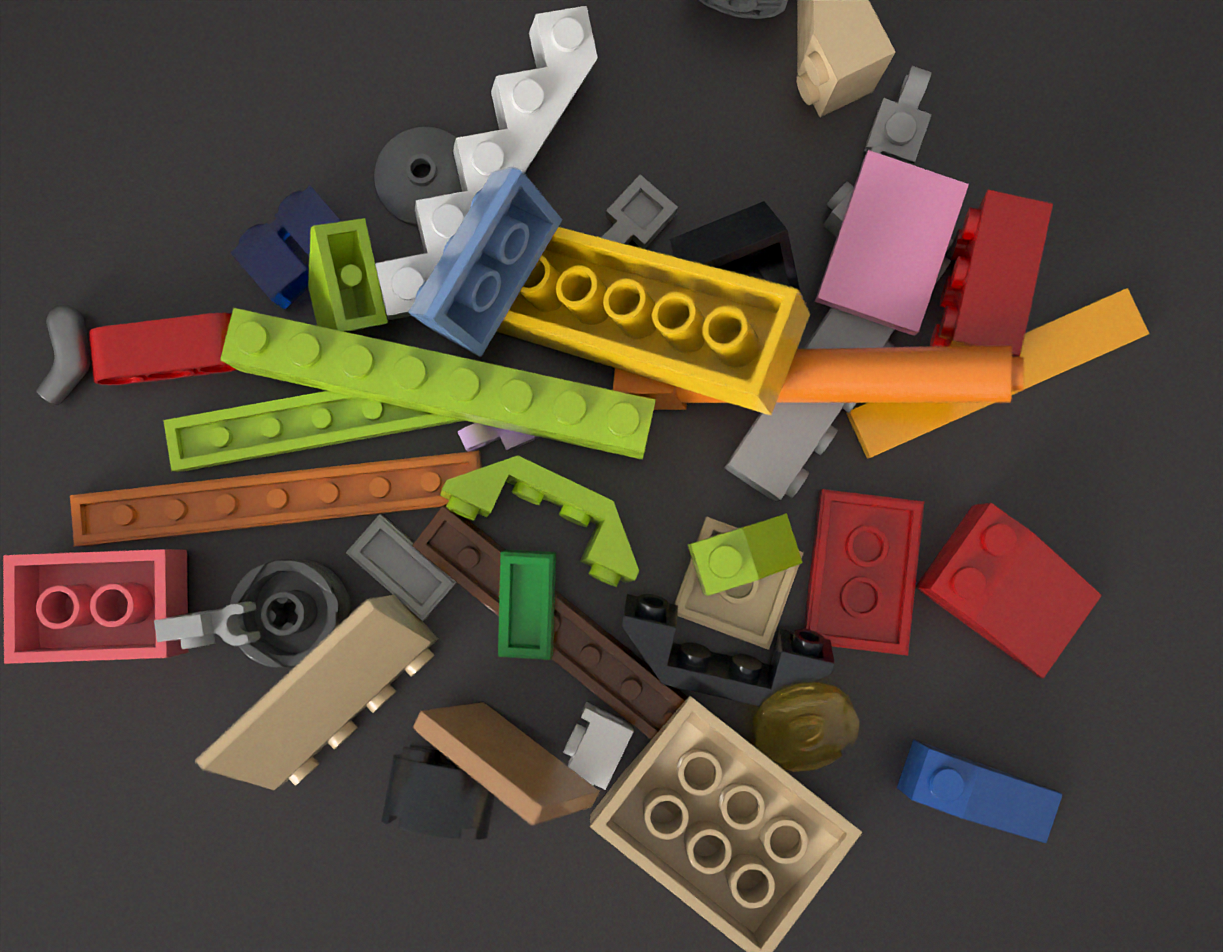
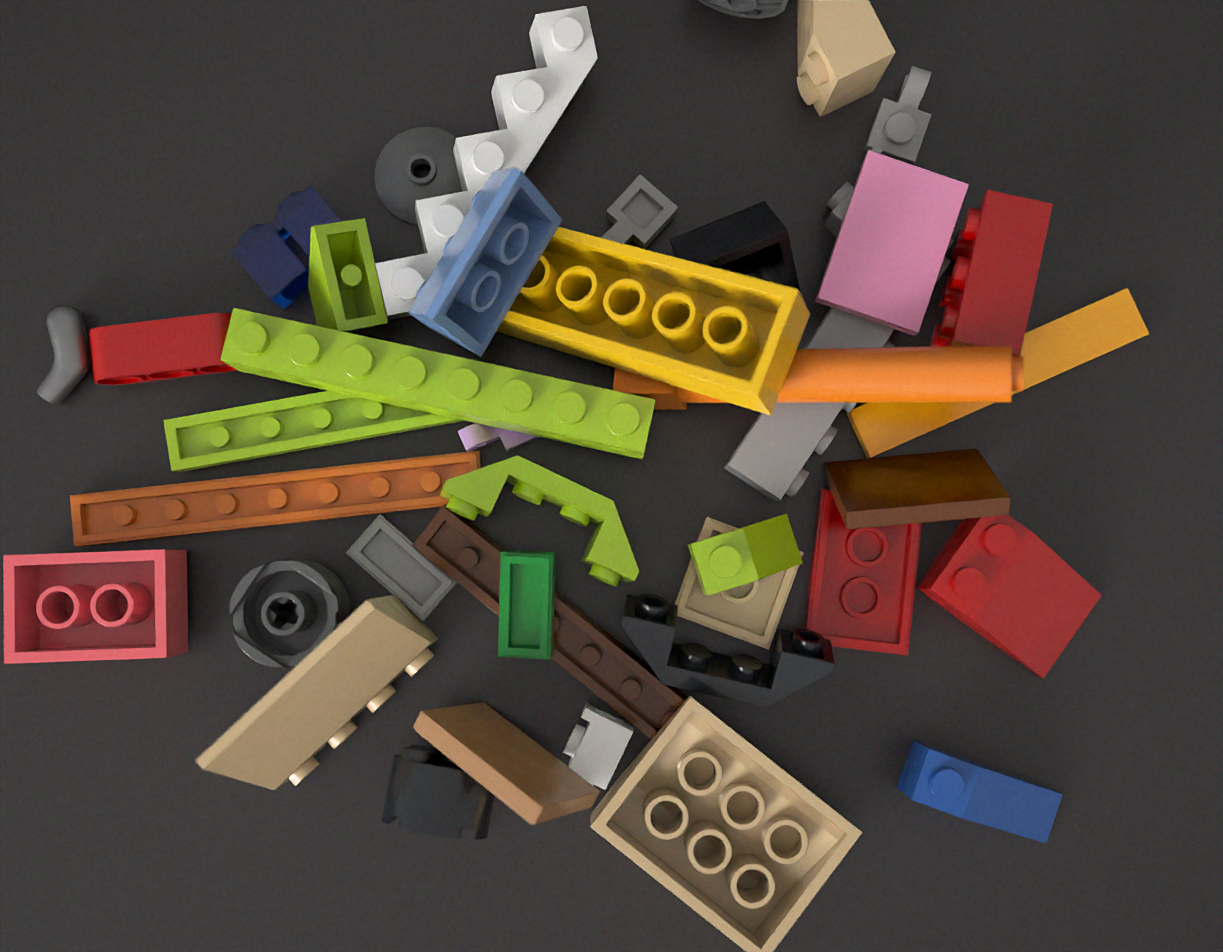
(198, 628): light grey plate -> none
(805, 726): clear yellow tile -> none
(915, 488): none -> reddish brown tile

